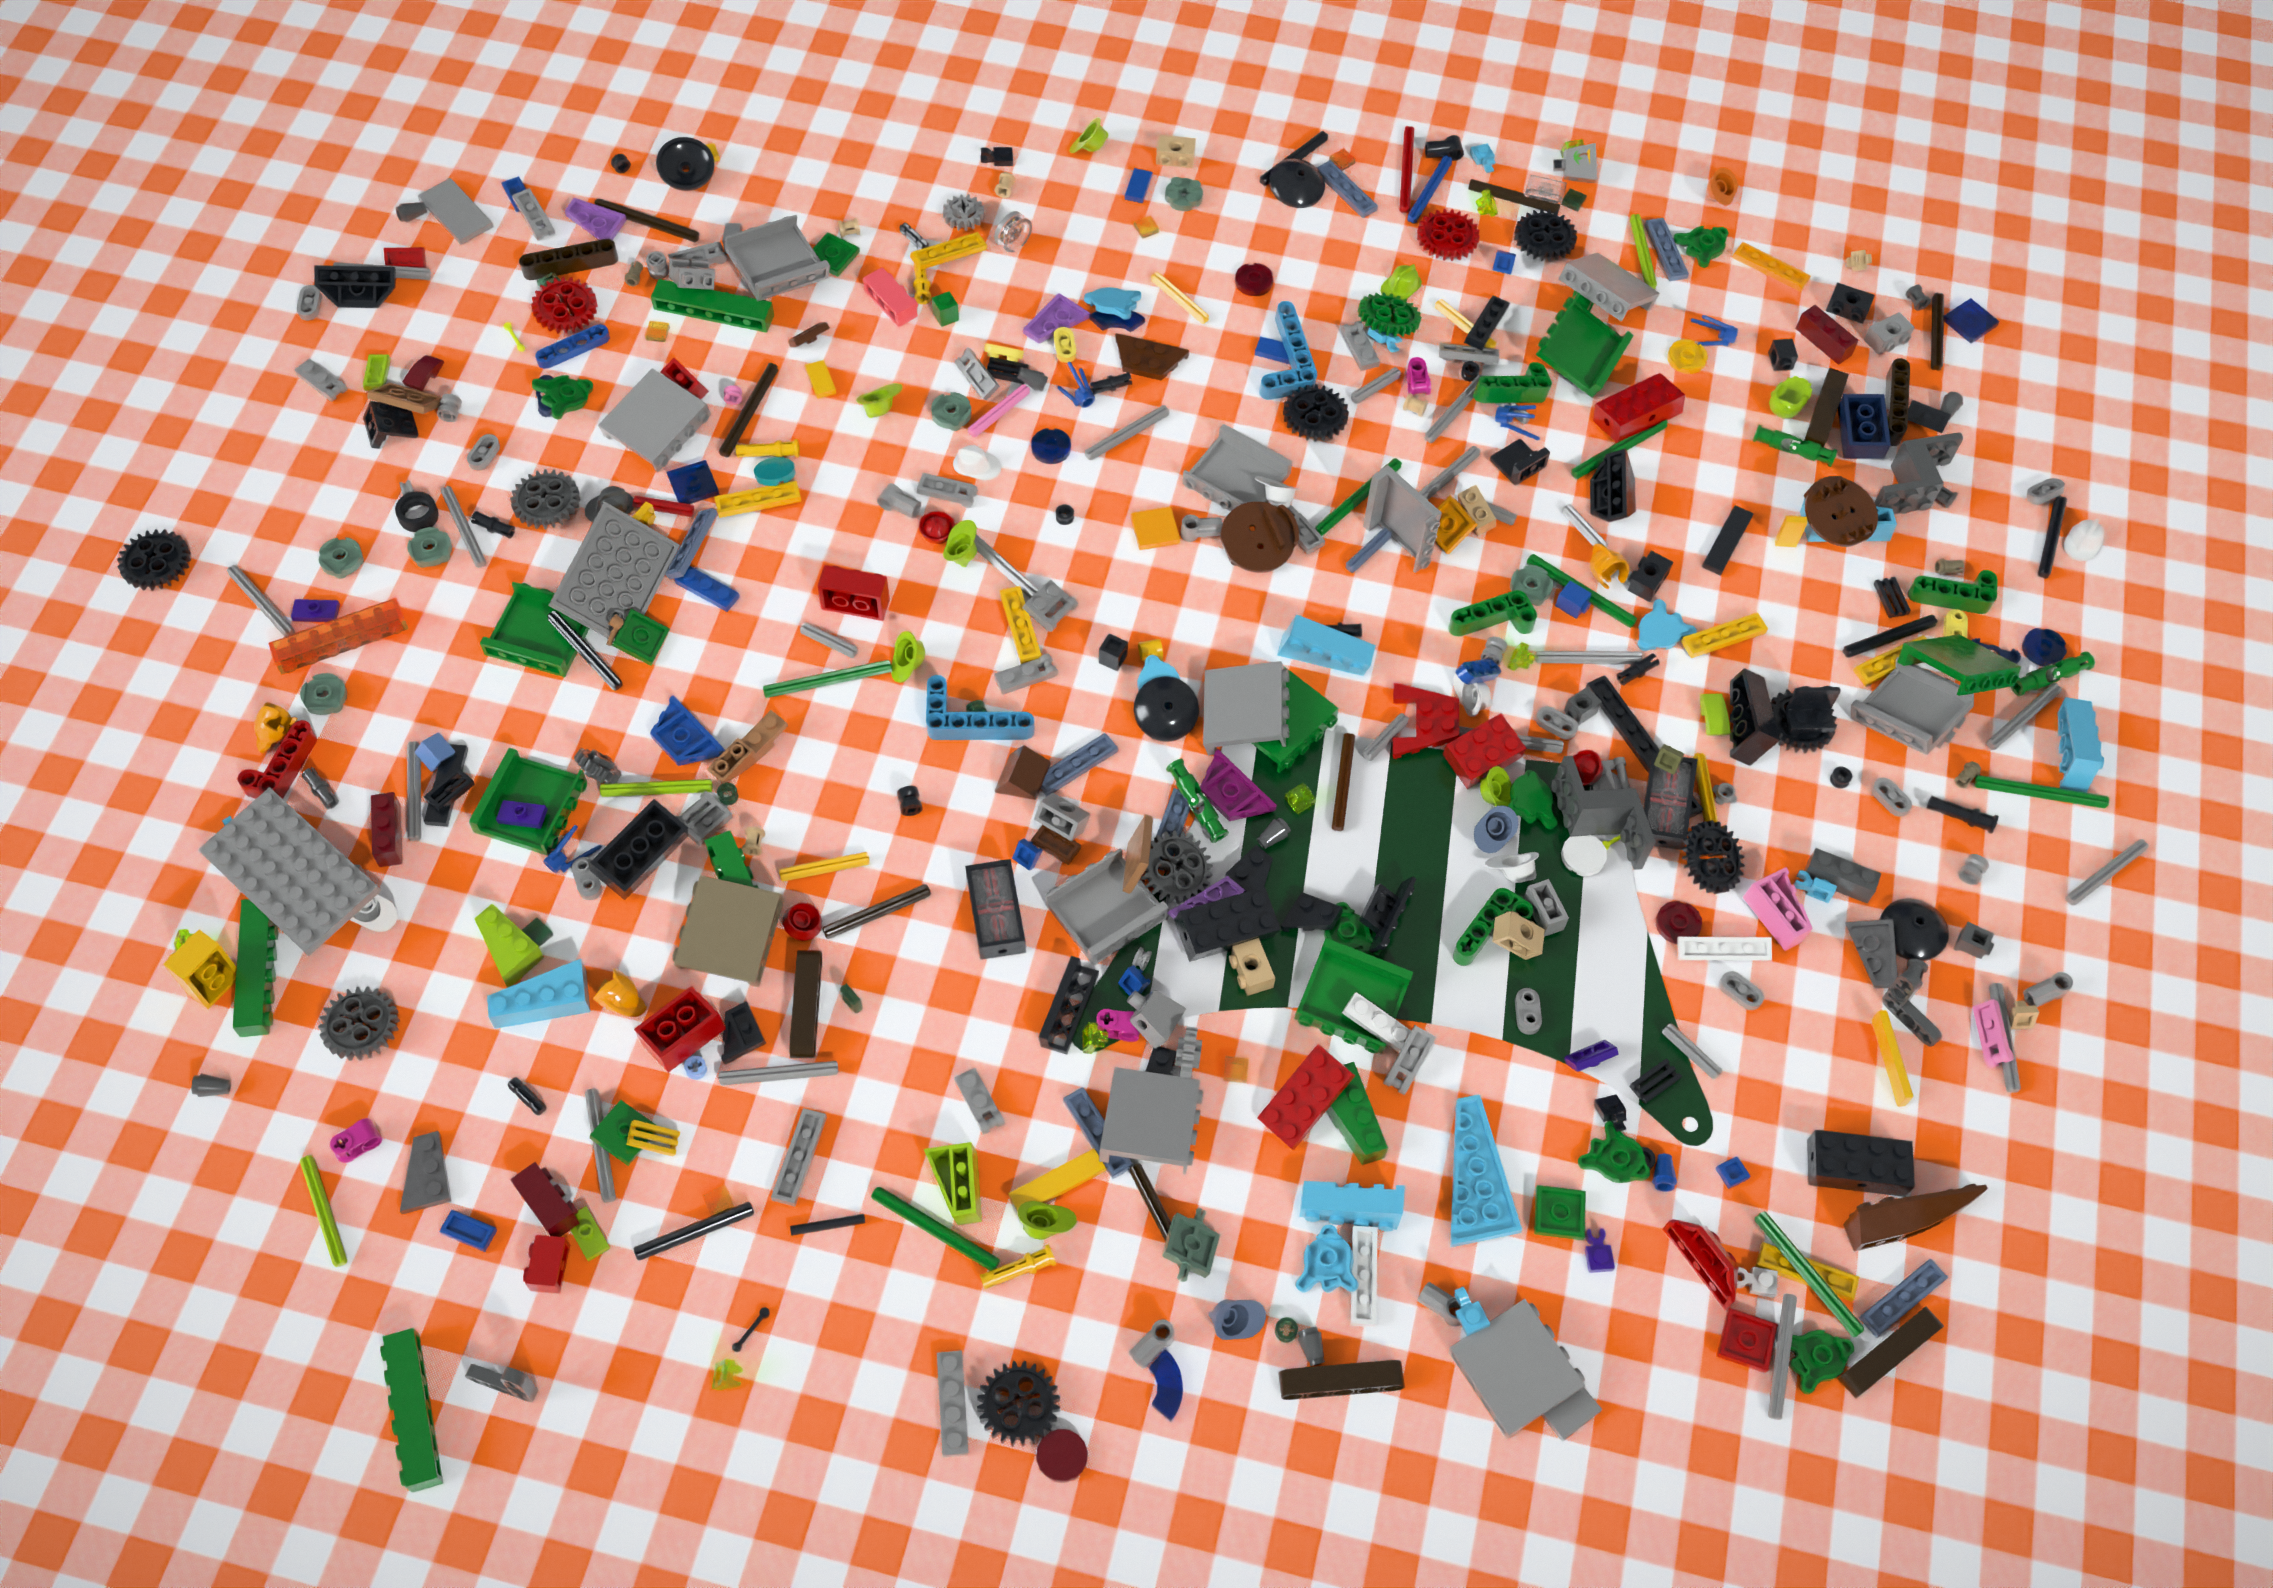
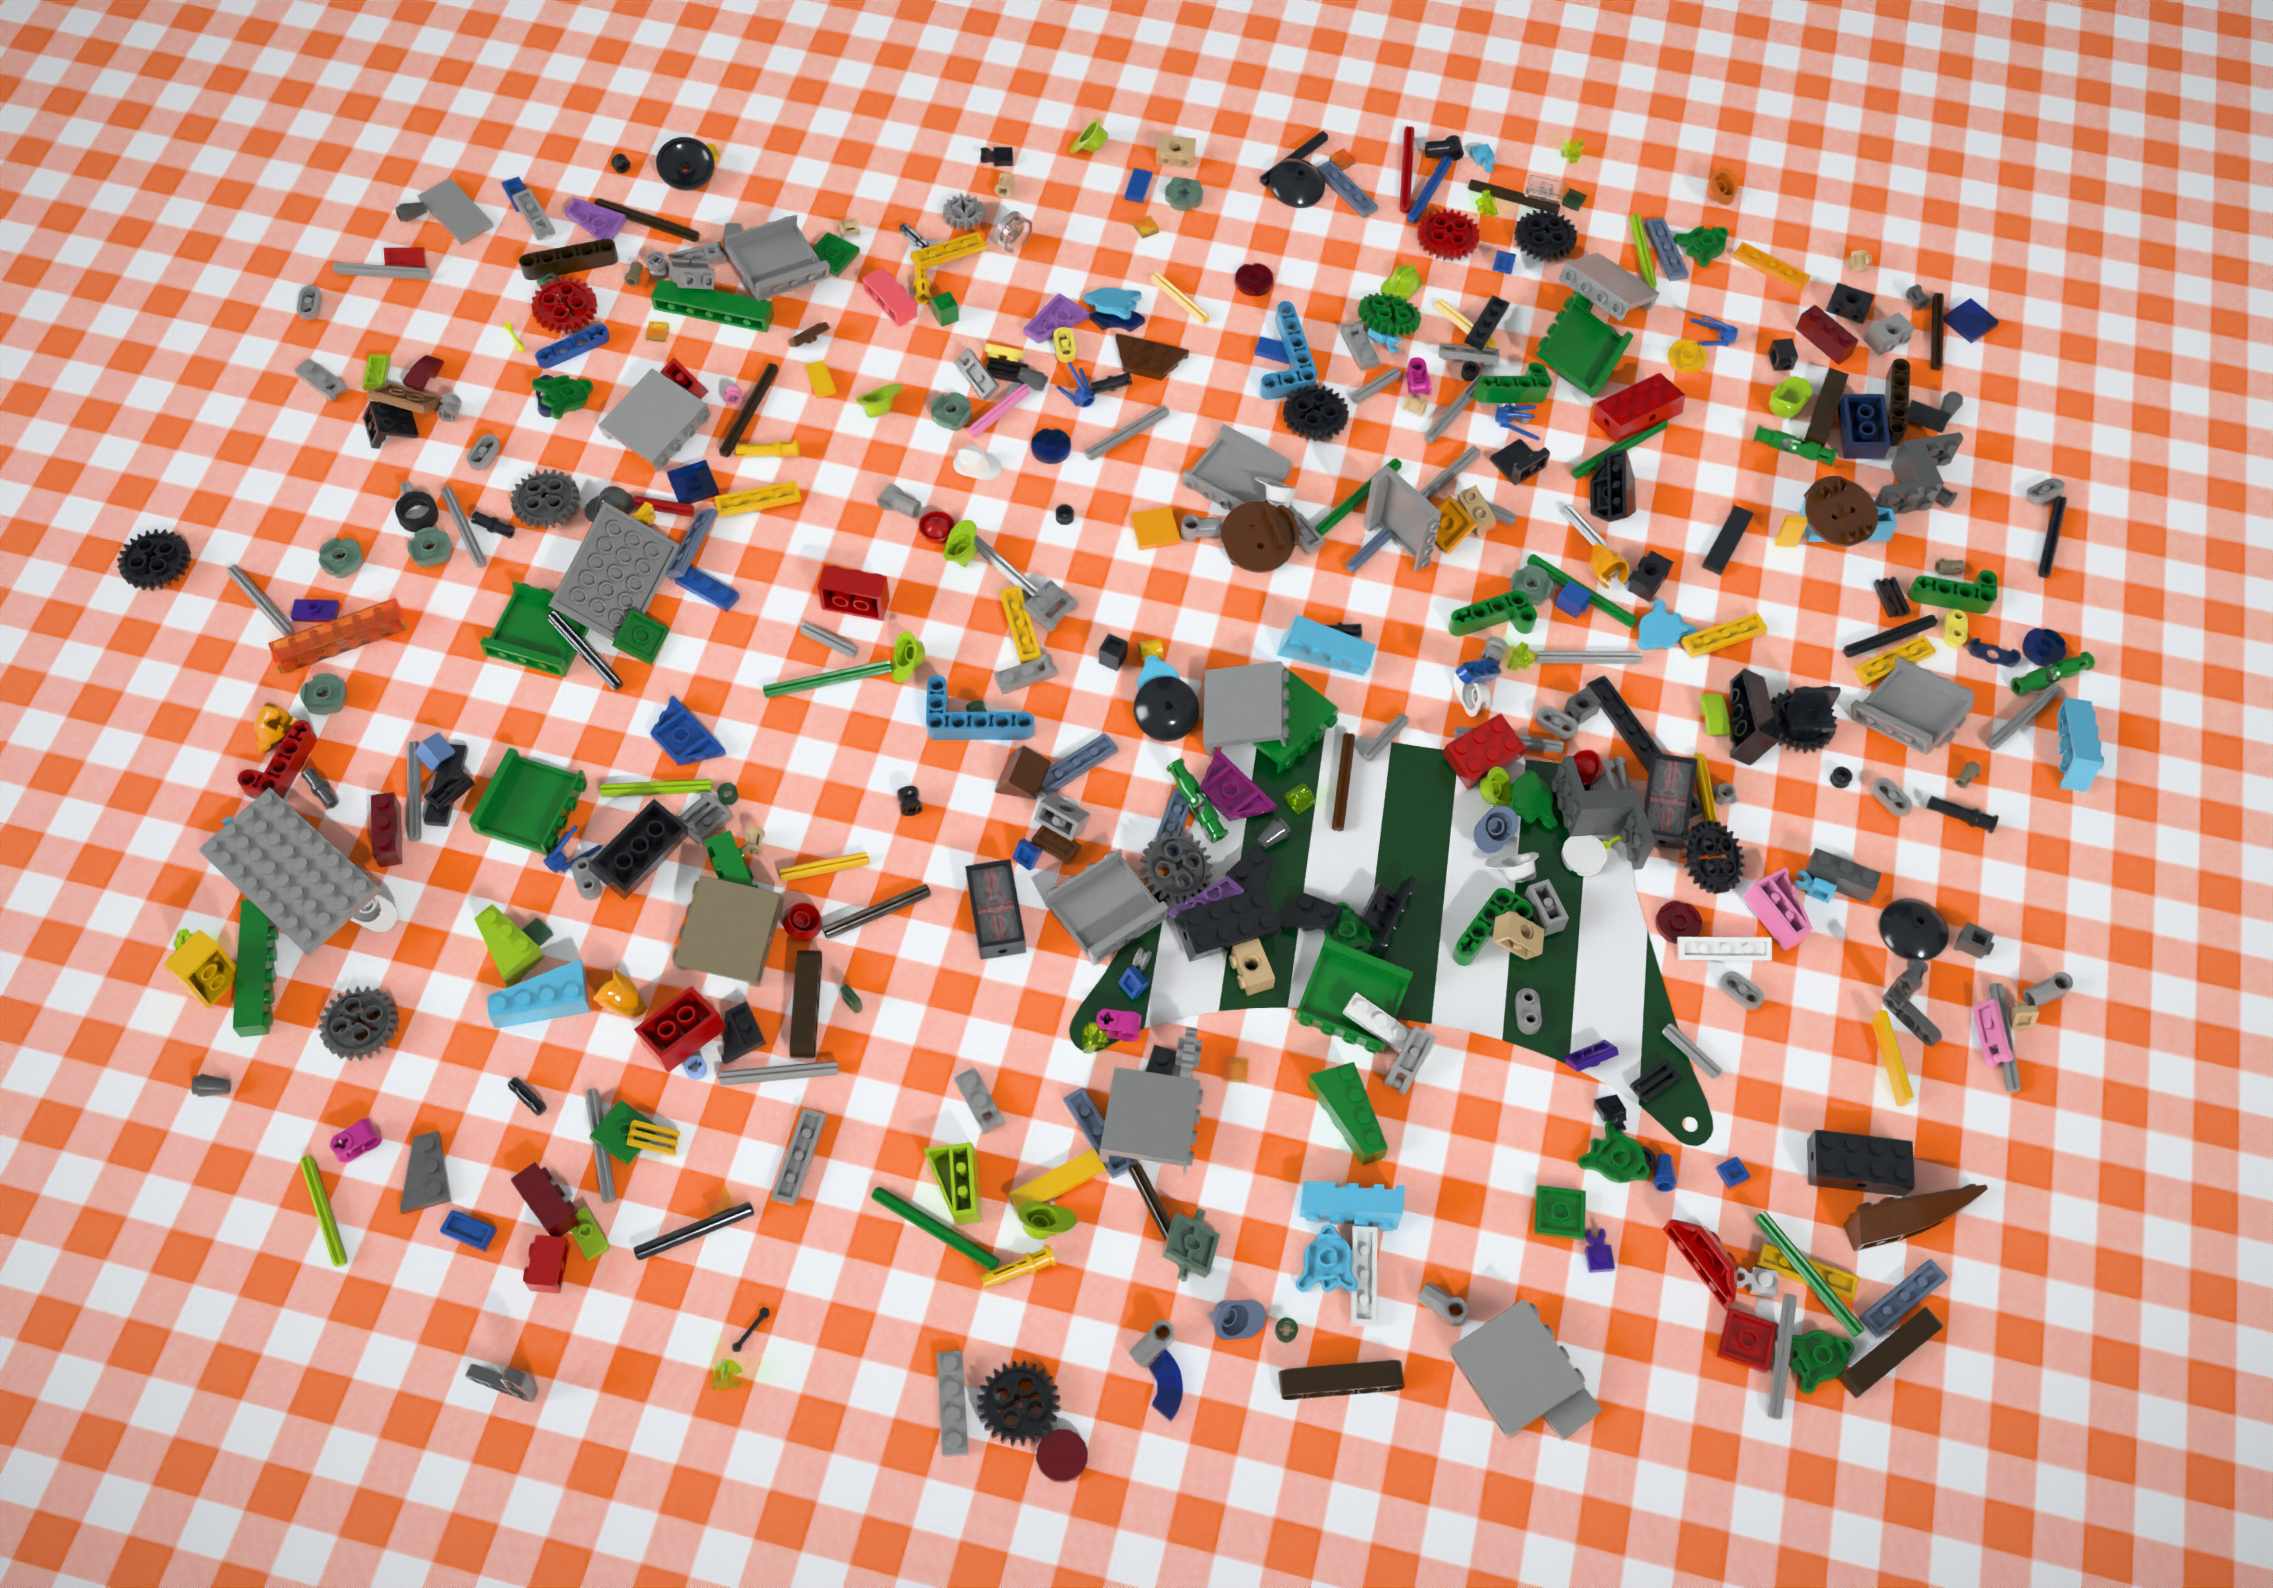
(355, 284): black wedge -> none
(412, 1411): green brick -> none
(521, 814): dark purple plate -> none
(597, 766): dark grey gear -> none
(616, 622): medium nougat hand -> none
(749, 749): medium nougat slope -> none
(774, 470): teal tile -> none
(827, 1224): black bar -> none
(947, 489): light grey plate -> none
(1060, 1002): black fence -> none
(1138, 854): medium nougat tile -> none
(1155, 1016): light grey torso -> none
(1306, 1096): red plate -> none
(1312, 1346): dark grey cone -> none
(1435, 719): red wing -> none
(1471, 1314): medium azure plate -> none
(1480, 1190): medium azure wing -> none
(1578, 164): light grey torso -> none
(1637, 669): black pin -> none
(1669, 759): olive tile -> none
(1876, 949): flat silver wing -> none
(1963, 660): green panel -> none
(1973, 869): light grey wheel -> none
(2041, 791): green axle -> none
(2084, 540): white piece -> none
(2107, 872): light grey axle -> none

